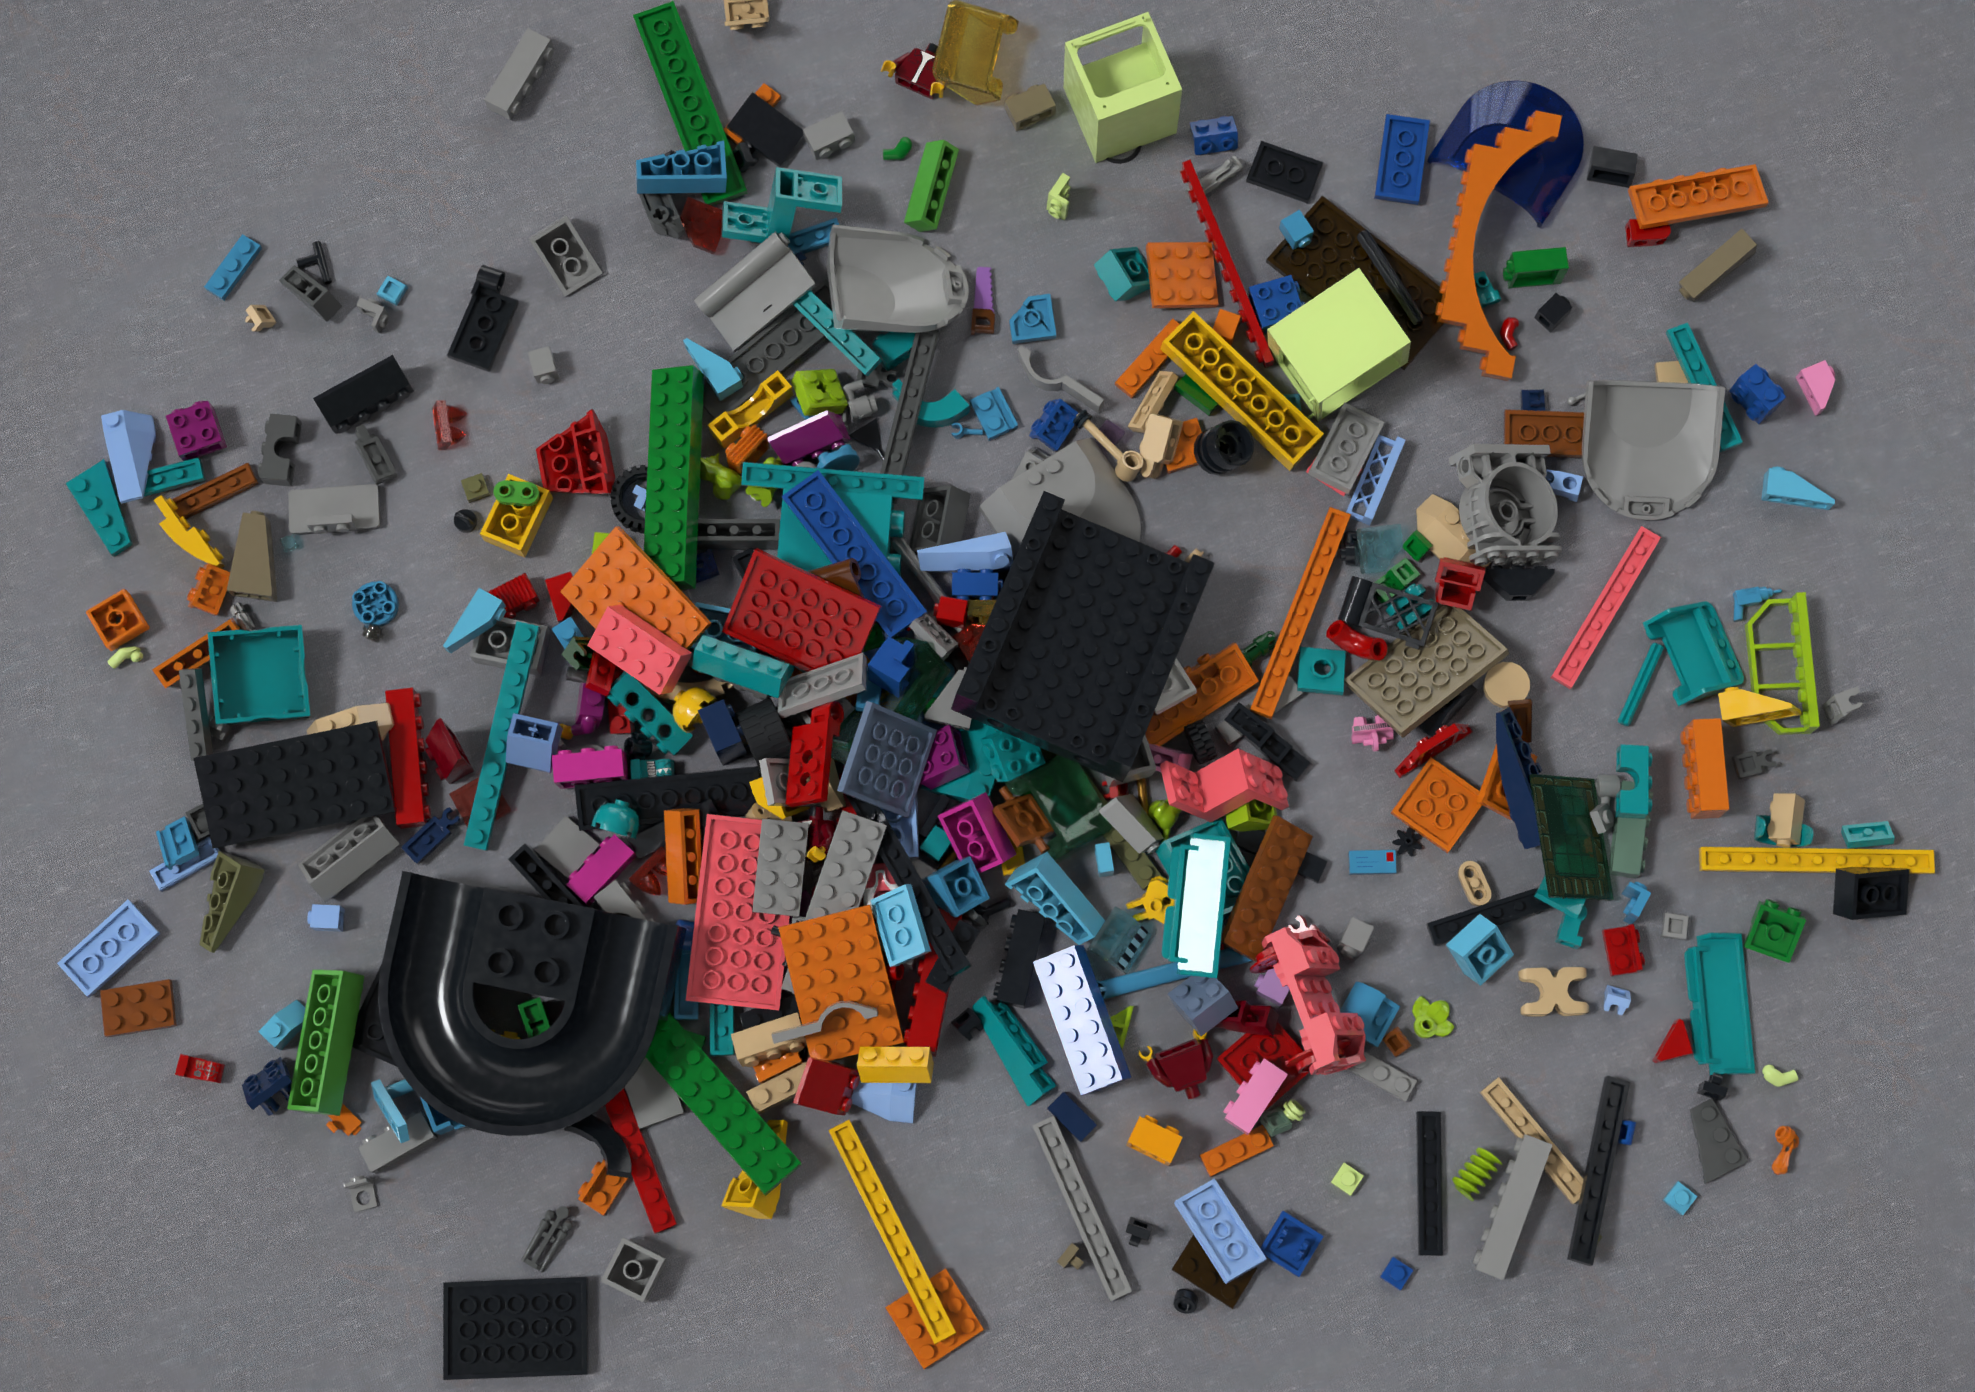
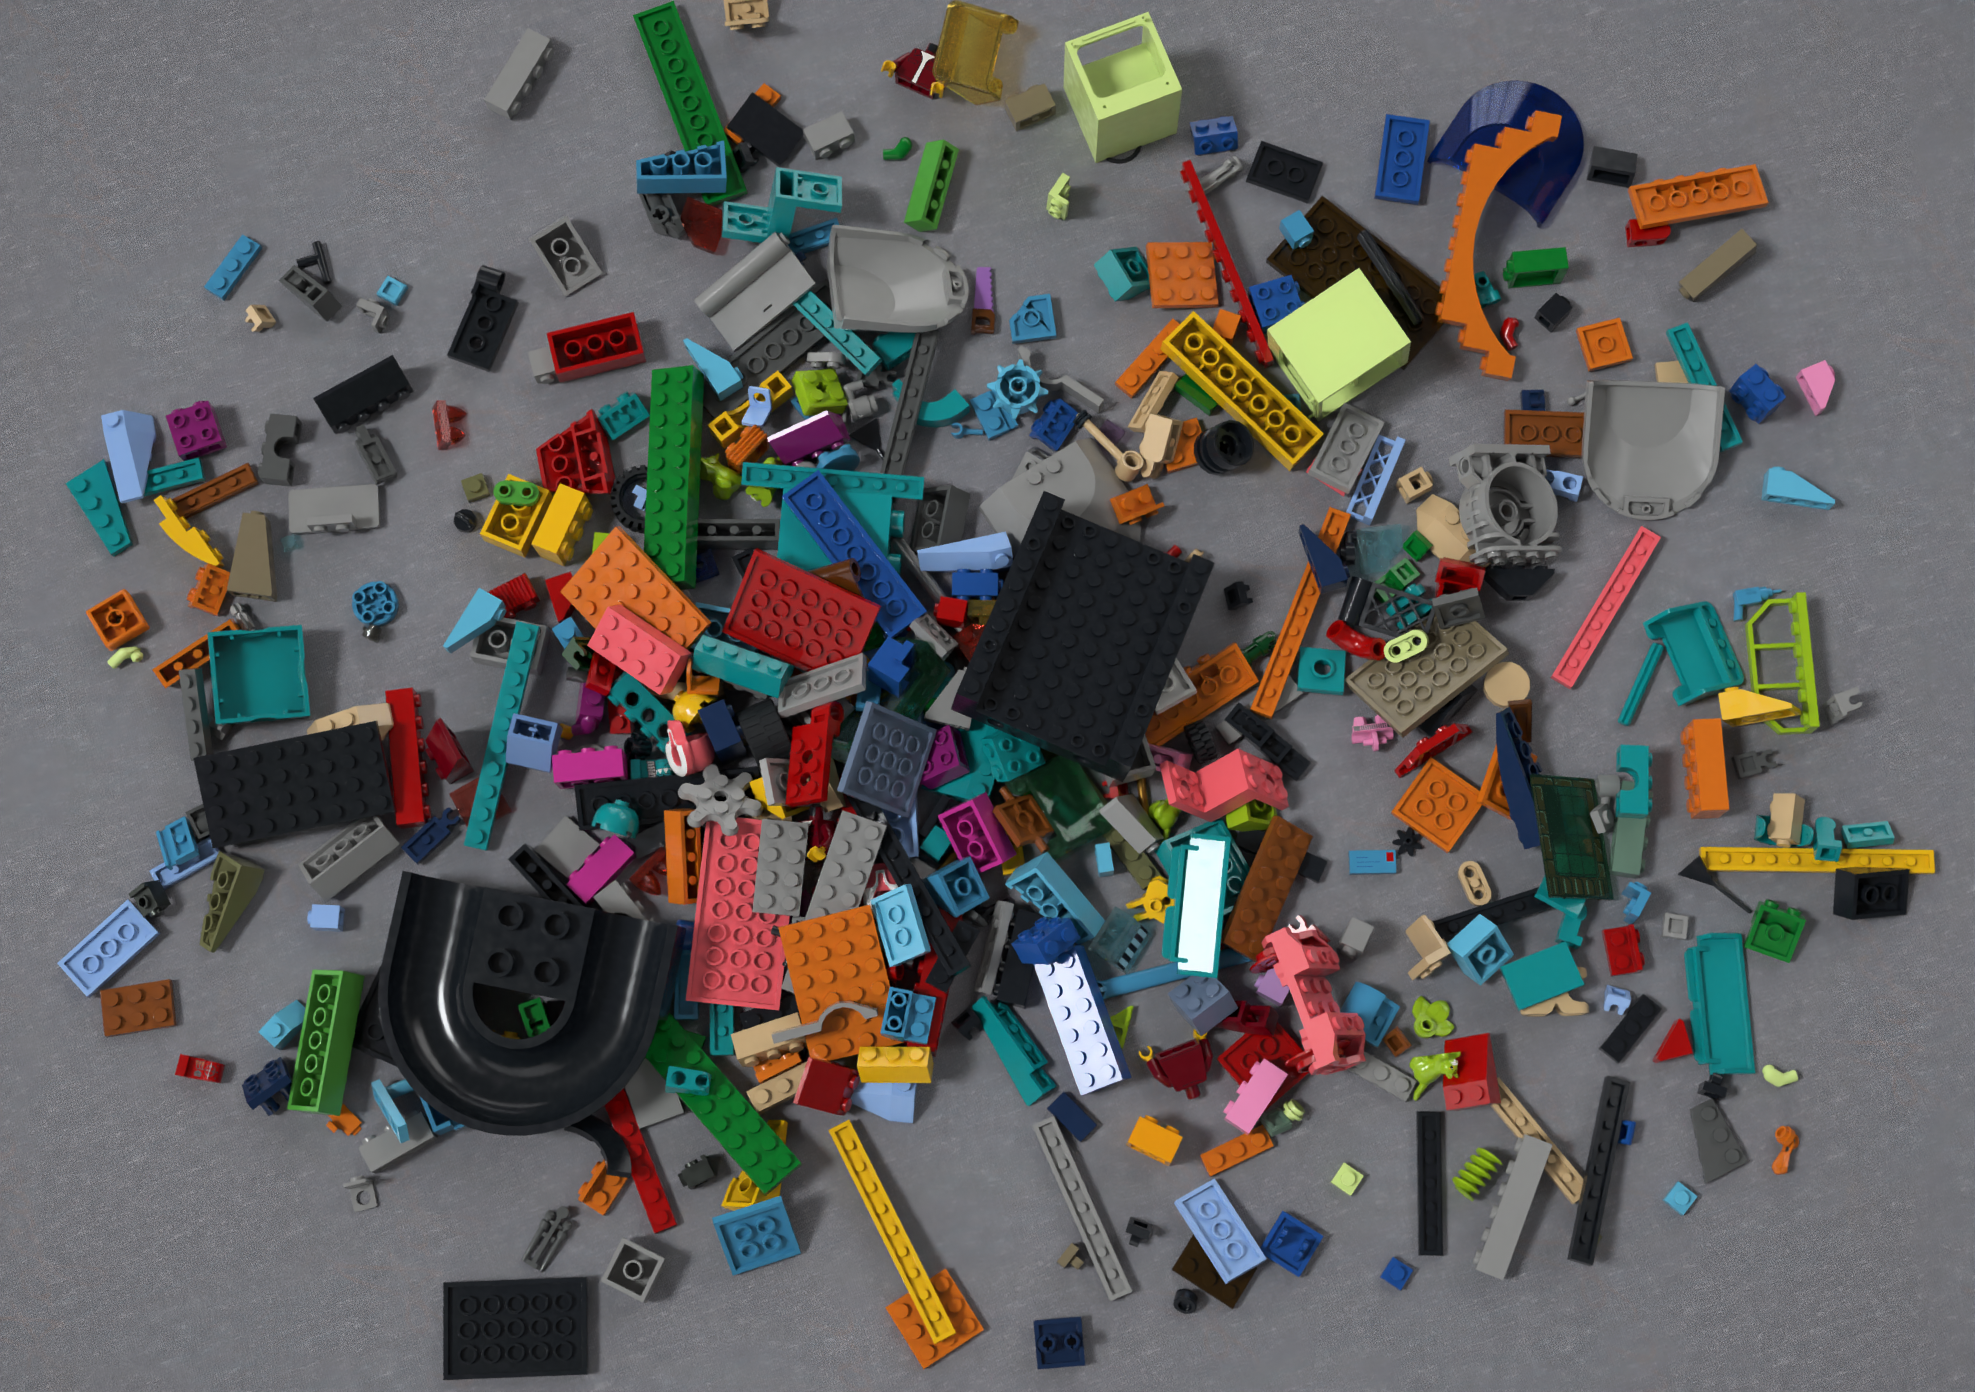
(150, 899): none -> pearl dark grey brick
(562, 525): none -> yellow brick
(596, 347): none -> red brick
(622, 415): none -> teal bracket
(687, 753): none -> coral piece
(687, 1081): none -> teal leg
(697, 1173): none -> pearl dark grey brick
(701, 684): none -> orange bracket
(722, 812): none -> light grey plate
(756, 1235): none -> dark azure plate
(758, 411): none -> light blue bracket
(831, 359): none -> light grey plate
(907, 1016): none -> dark azure brick
(993, 948): none -> light grey plate
(1017, 377): none -> medium azure brick
(1046, 940): none -> blue brick
(1059, 1343): none -> dark blue plate
(1134, 504): none -> orange bracket
(1236, 595): none -> black tile
(1324, 563): none -> dark blue slope
(1406, 645): none -> yellowish green plate
(1419, 477): none -> tan brick
(1429, 945): none -> tan bracket
(1431, 1067): none -> lime animal
(1458, 608): none -> dark grey hinge
(1476, 1074): none -> red slope
(1541, 976): none -> teal tile
(1604, 344): none -> orange plate
(1630, 1028): none -> black plate
(1698, 871): none -> black piece
(1824, 843): none -> teal leg

